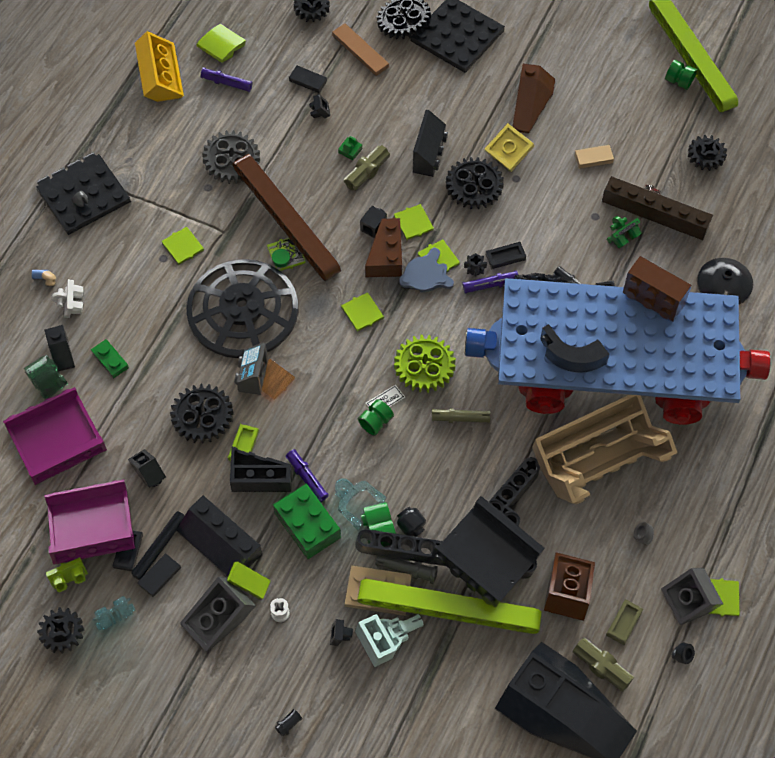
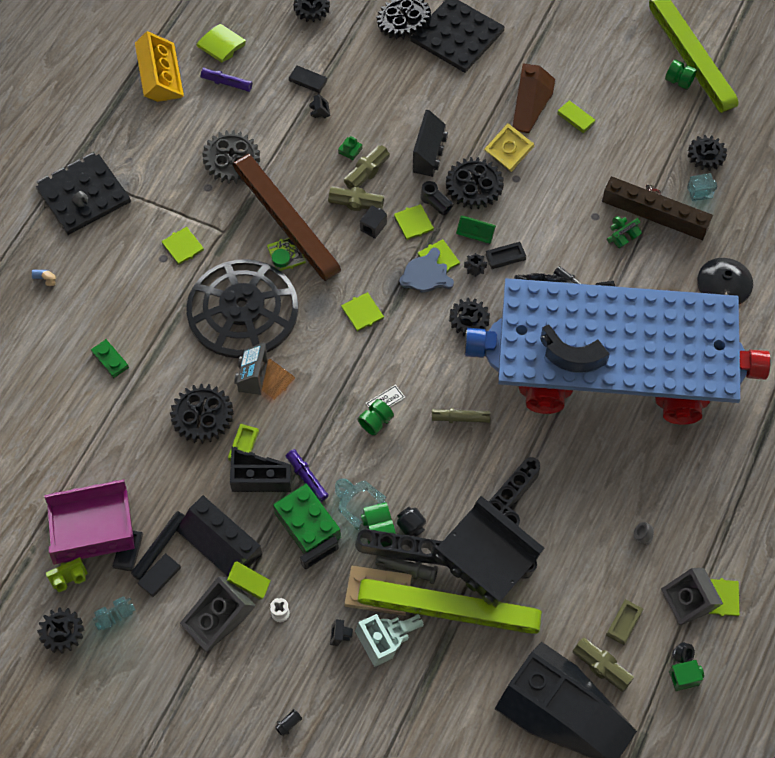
(45, 376): clear green brick -> none
(54, 435): magenta panel -> none
(59, 347): black slope -> none
(70, 306): white hips -> none
(147, 468): black slope -> none
(319, 552): none -> black tile
(355, 199): none -> olive piece
(360, 49): medium nougat tile -> none
(386, 251): reddish brown wedge -> none
(422, 377): lime gear -> none
(435, 198): none -> black piece
(469, 286): dark purple pin -> none
(470, 315): none -> black gear
(476, 229): none -> green plate
(569, 586): reddish brown slope -> none
(576, 116): none -> lime tile
(594, 156): tan tile -> none
(595, 454): tan wedge -> none
(656, 288): reddish brown brick -> none
(686, 675): none -> green brick
(702, 187): none -> clear light blue brick

